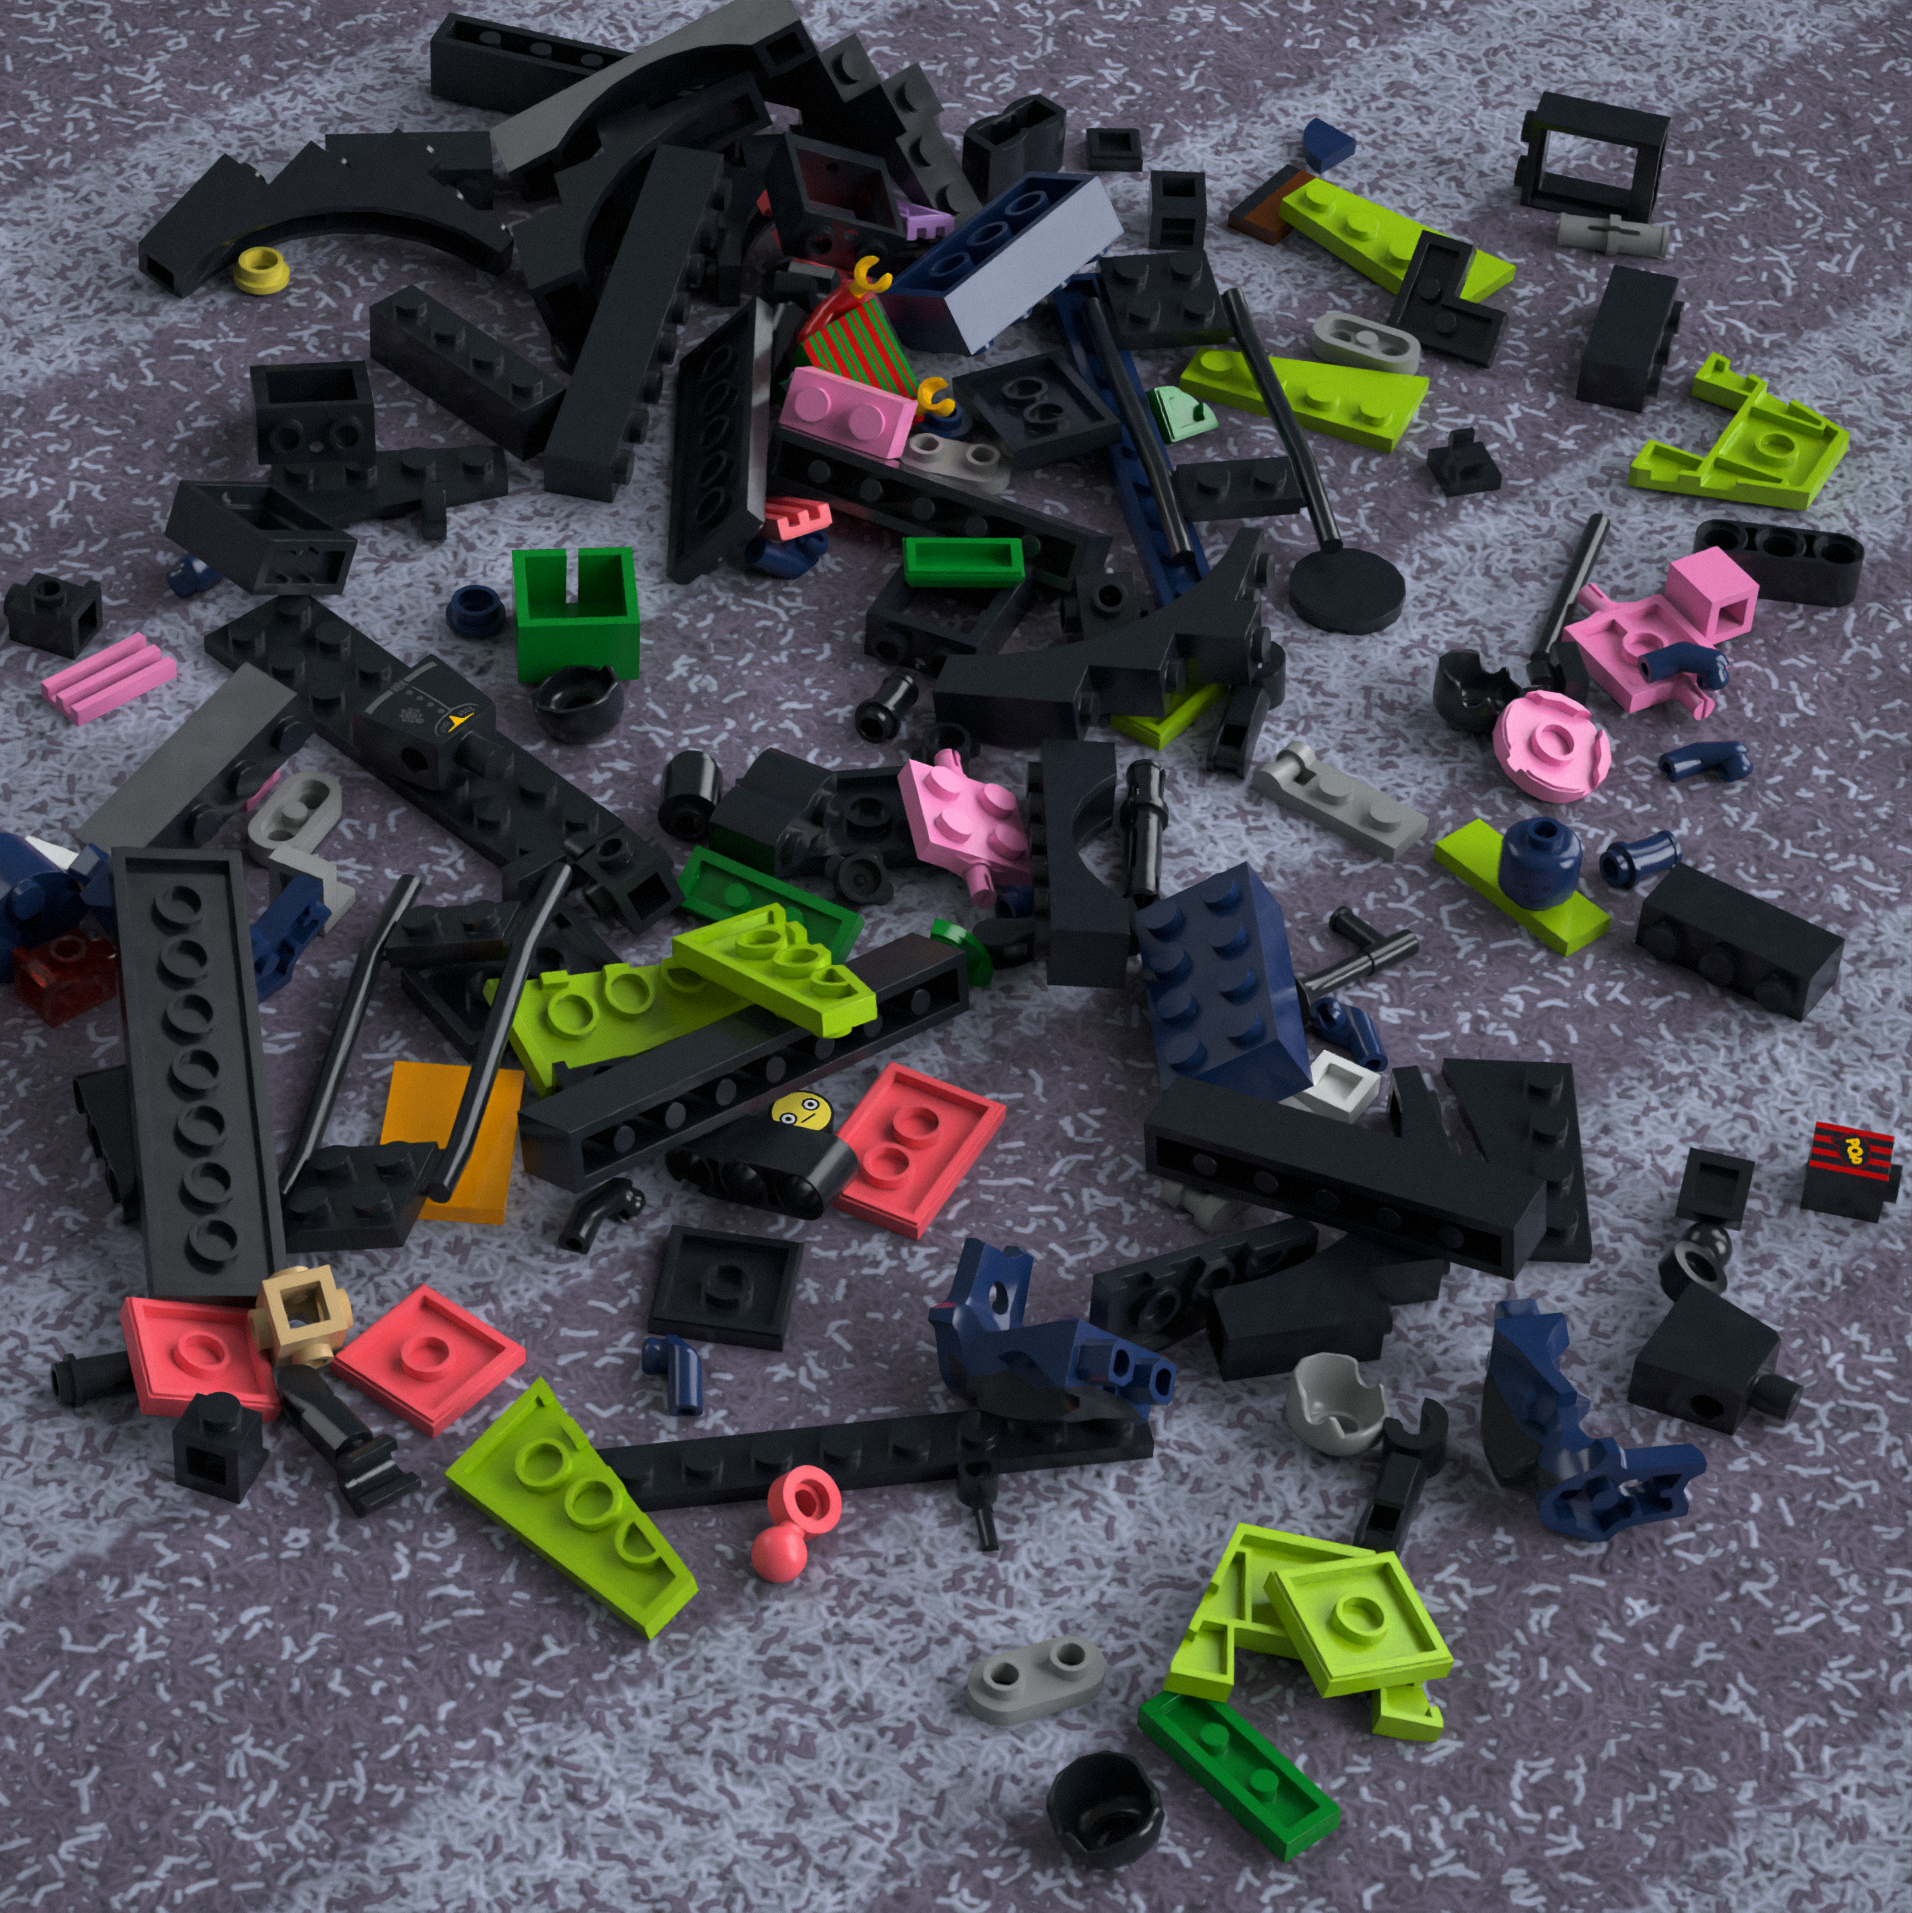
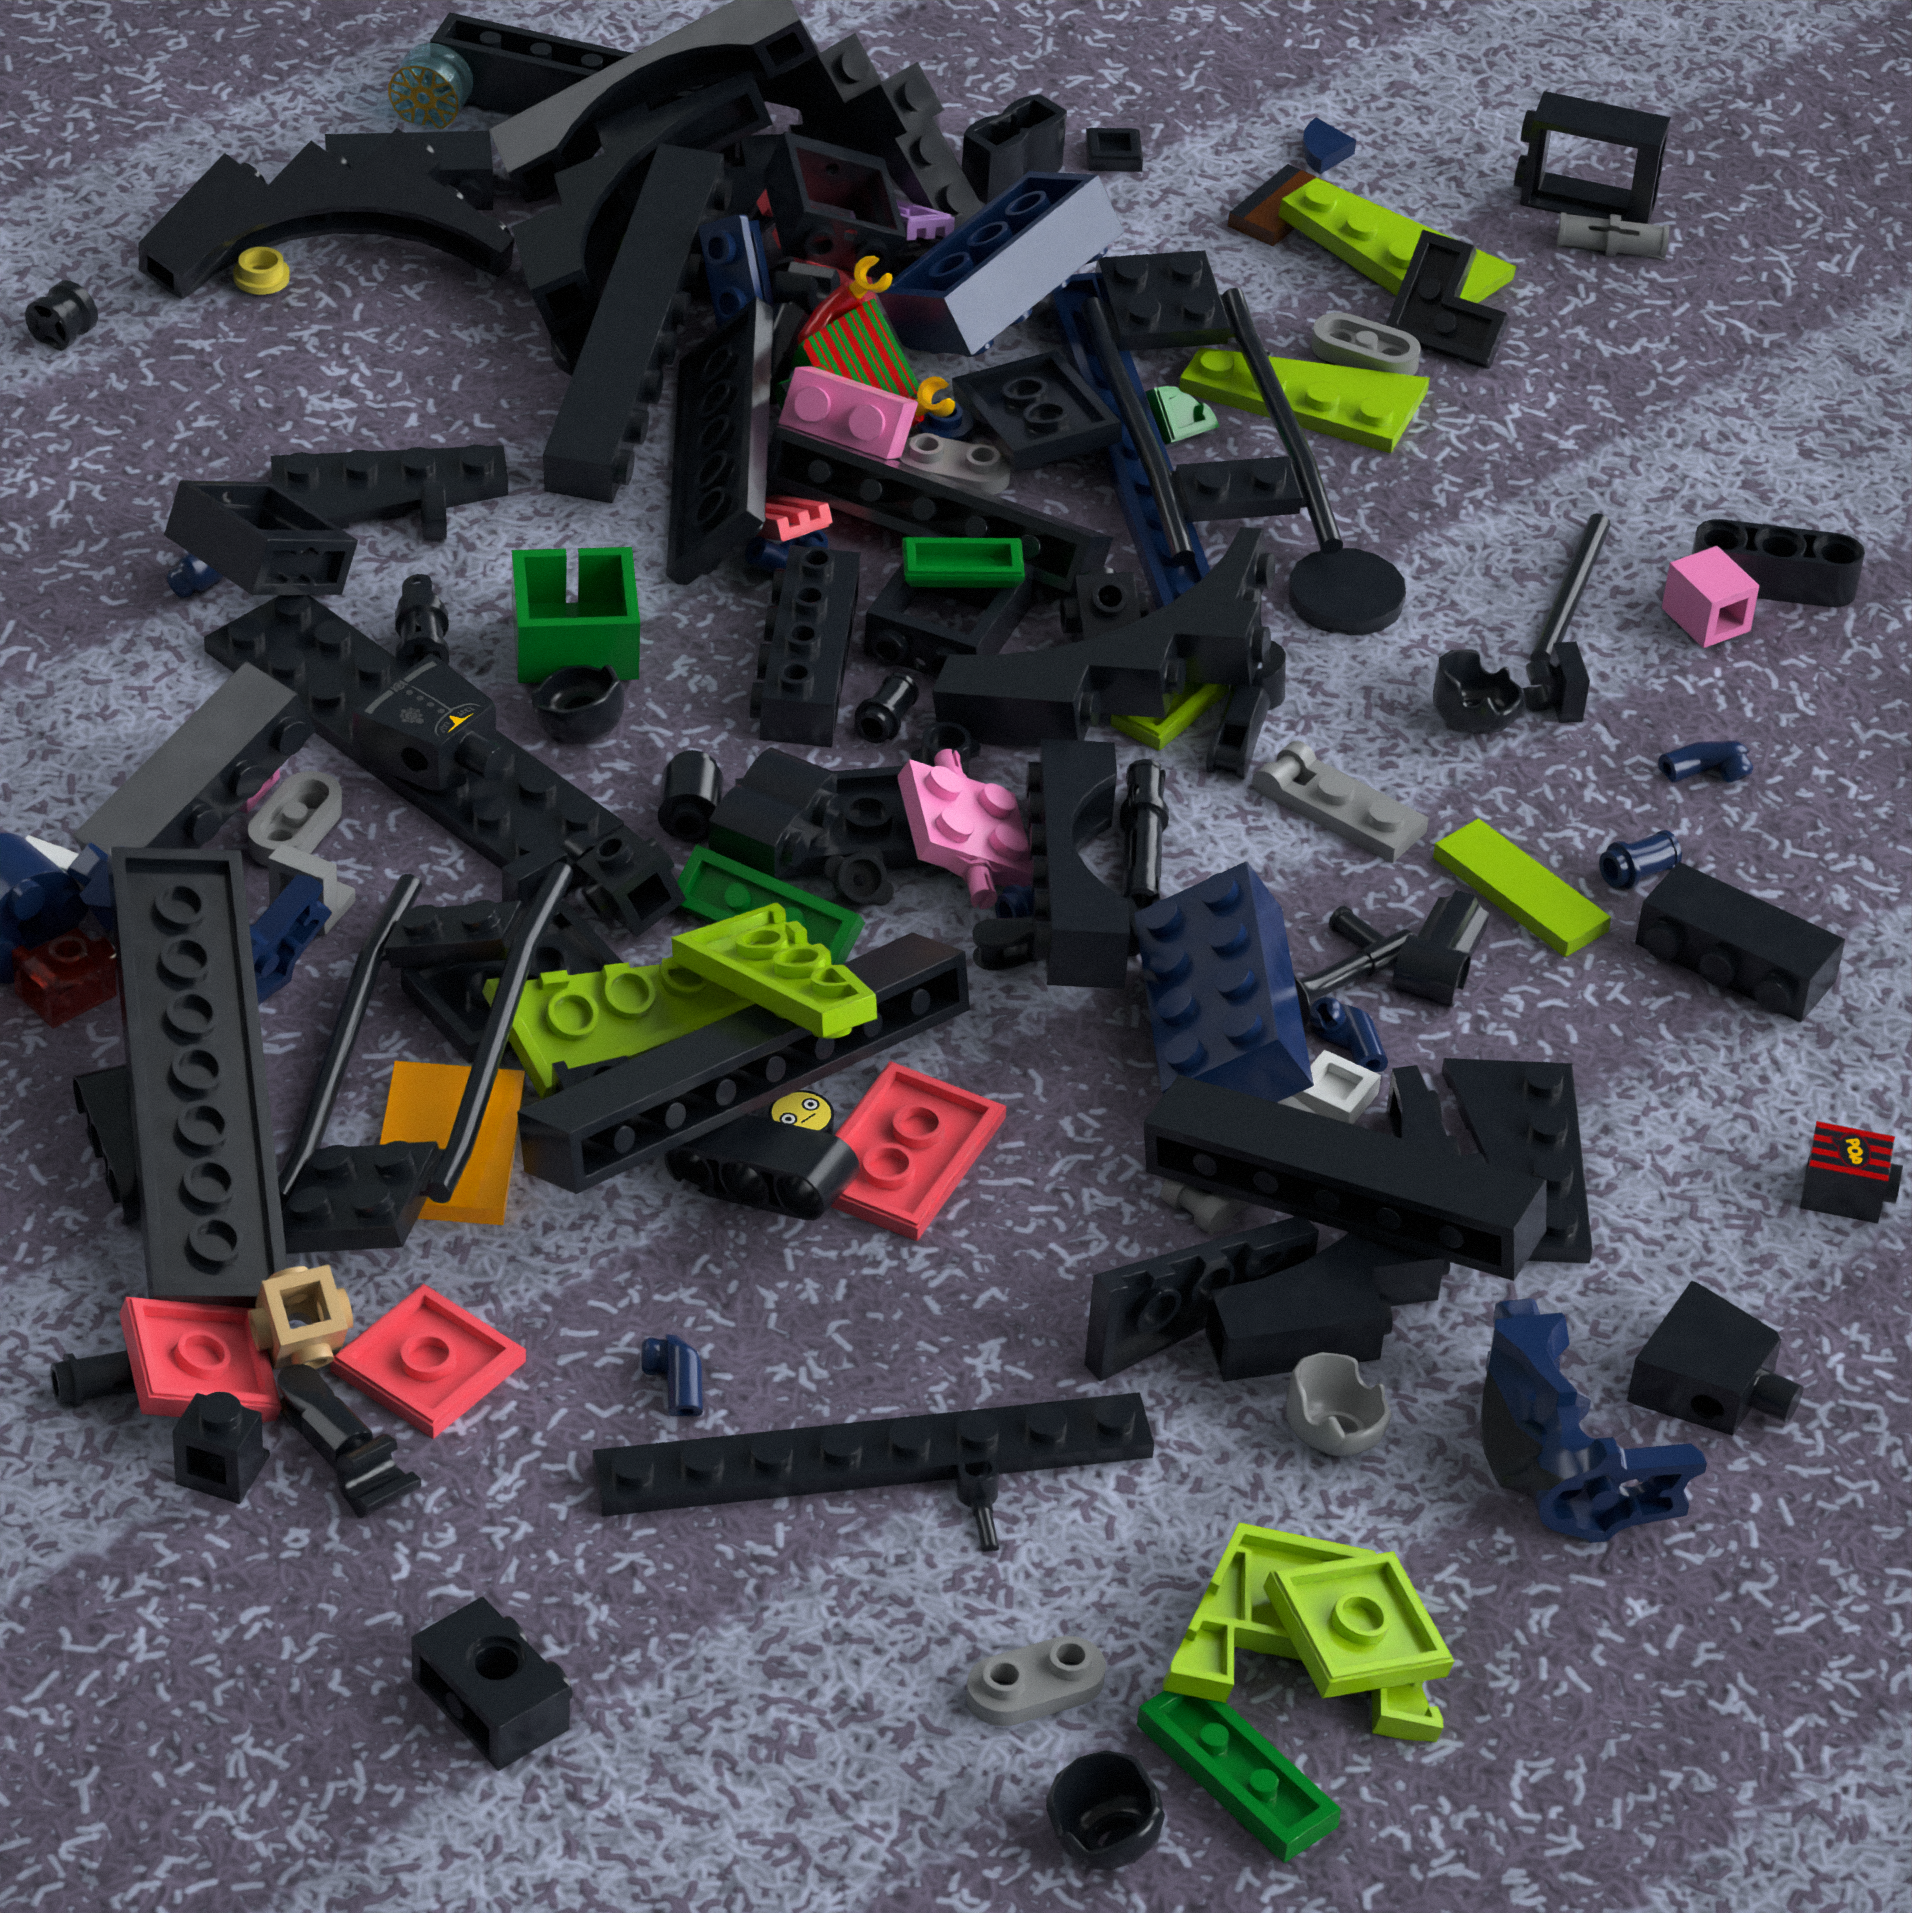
(54, 614): black brick -> none
(61, 315): none -> black wheel
(111, 676): bright pink tile -> none
(312, 404): black window -> none
(419, 631): none -> black piece
(433, 101): none -> clear light blue wheel
(465, 371): black brick -> none
(475, 612): dark blue plate -> none
(491, 1682): none -> black brick
(563, 1503): lime wing -> none
(593, 1208): black arm -> none
(726, 1288): black tile -> none
(734, 265): none -> dark blue bracket
(780, 1550): coral plate -> none
(808, 646): none -> black brick
(978, 961): green tile -> none
(1042, 1370): dark blue hips -> none
(1177, 210): black brick -> none
(1401, 1478): black piece -> none
(1442, 952): none -> black piece
(1463, 465): black tile -> none
(1539, 863): dark blue head -> none
(1551, 747): bright pink tile -> none
(1624, 631): bright pink plate -> none
(1630, 340): black brick -> none
(1689, 658): dark blue arm -> none
(1697, 1258): black plate -> none
(1715, 1188): black tile -> none
(1764, 455): lime wing -> none

